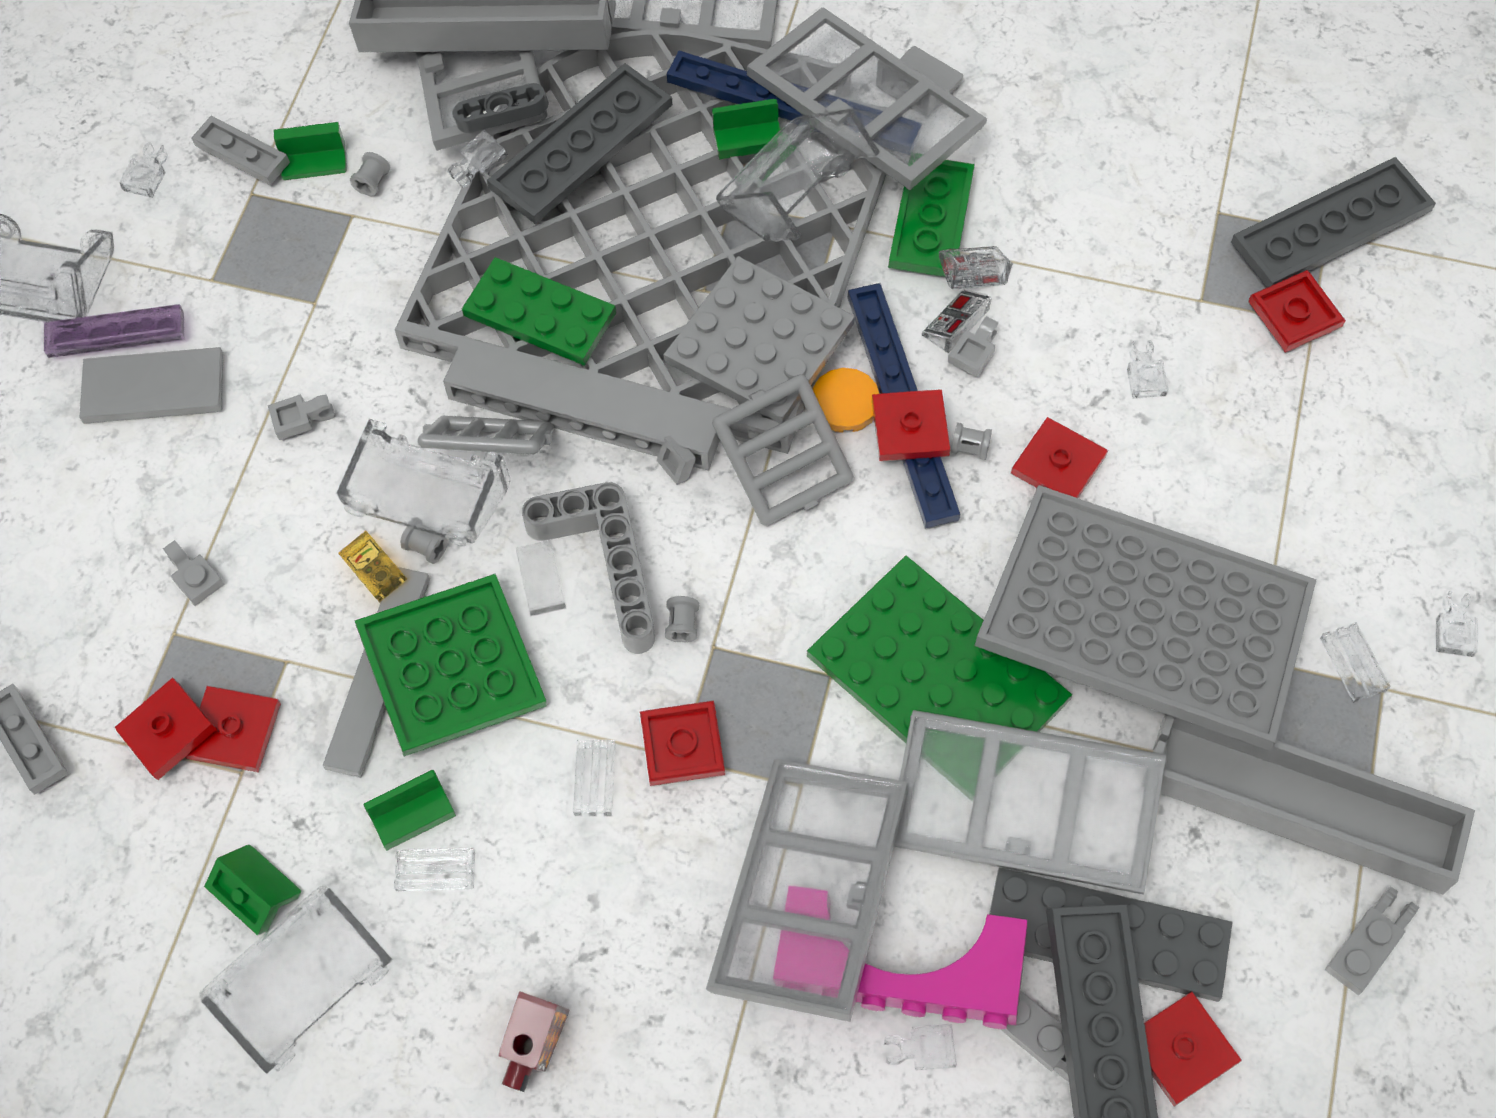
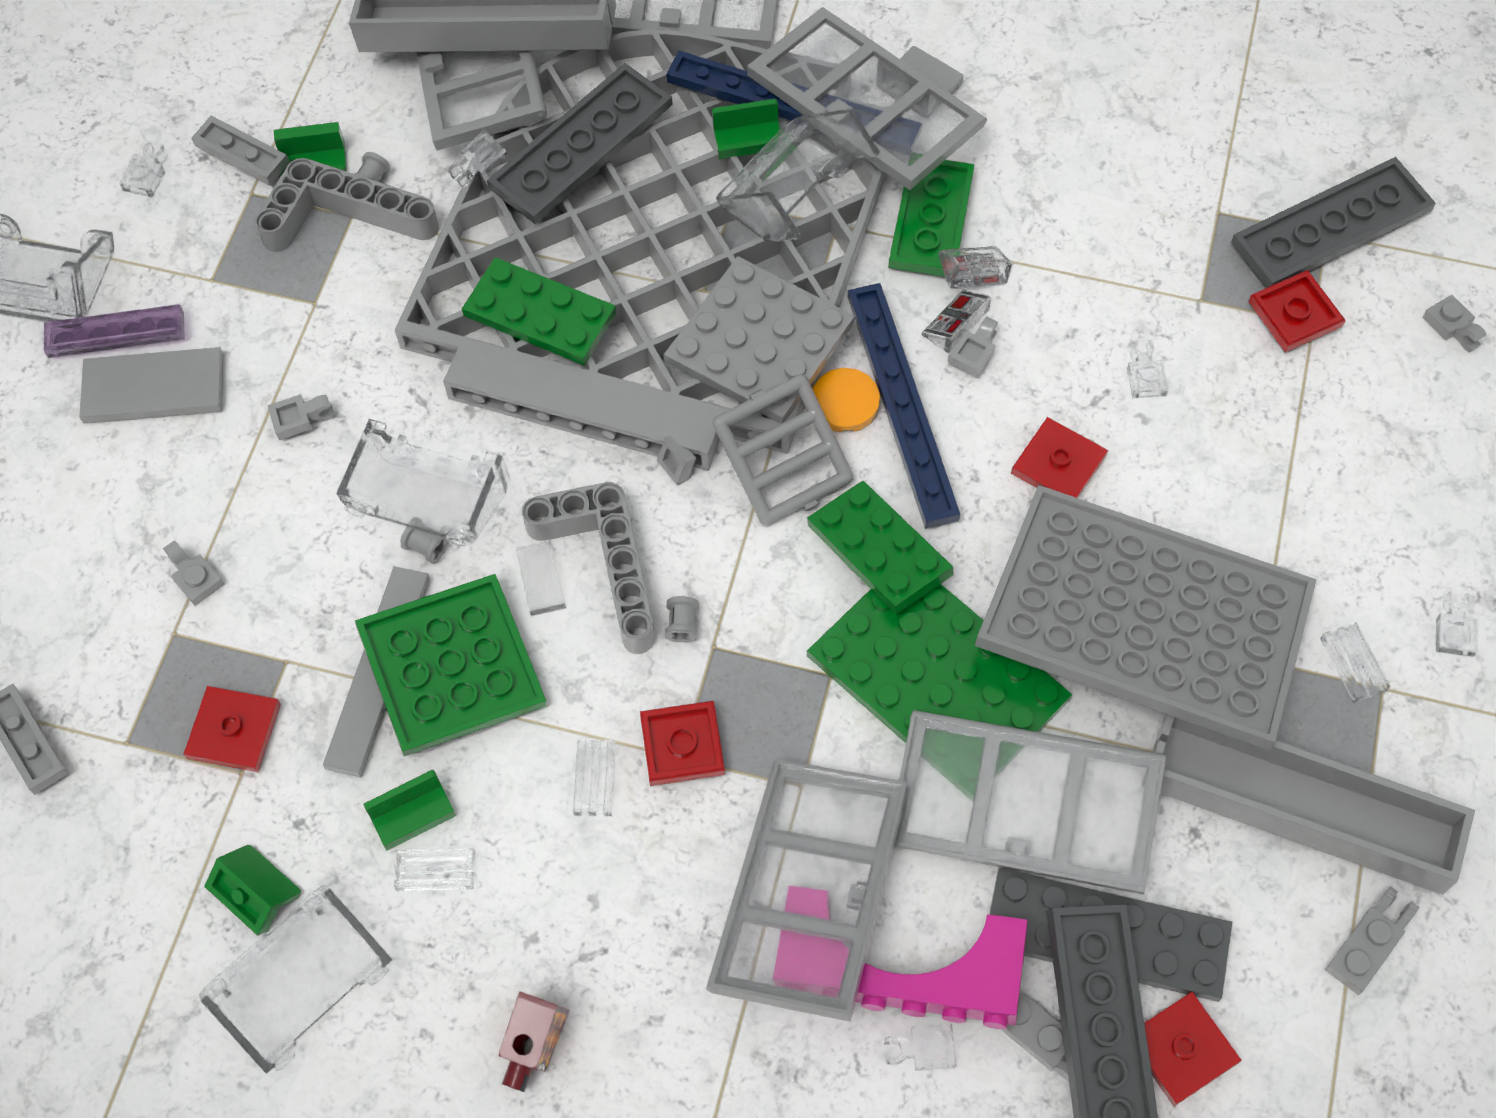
(165, 728): red plate -> none
(316, 184): none -> light grey beam
(372, 566): clear yellow tile -> none
(472, 427): light grey bar -> none
(481, 121): dark grey beam -> none
(880, 547): none -> green plate
(910, 425): red plate -> none
(971, 441): light grey bush -> none
(1453, 319): none -> light grey plate

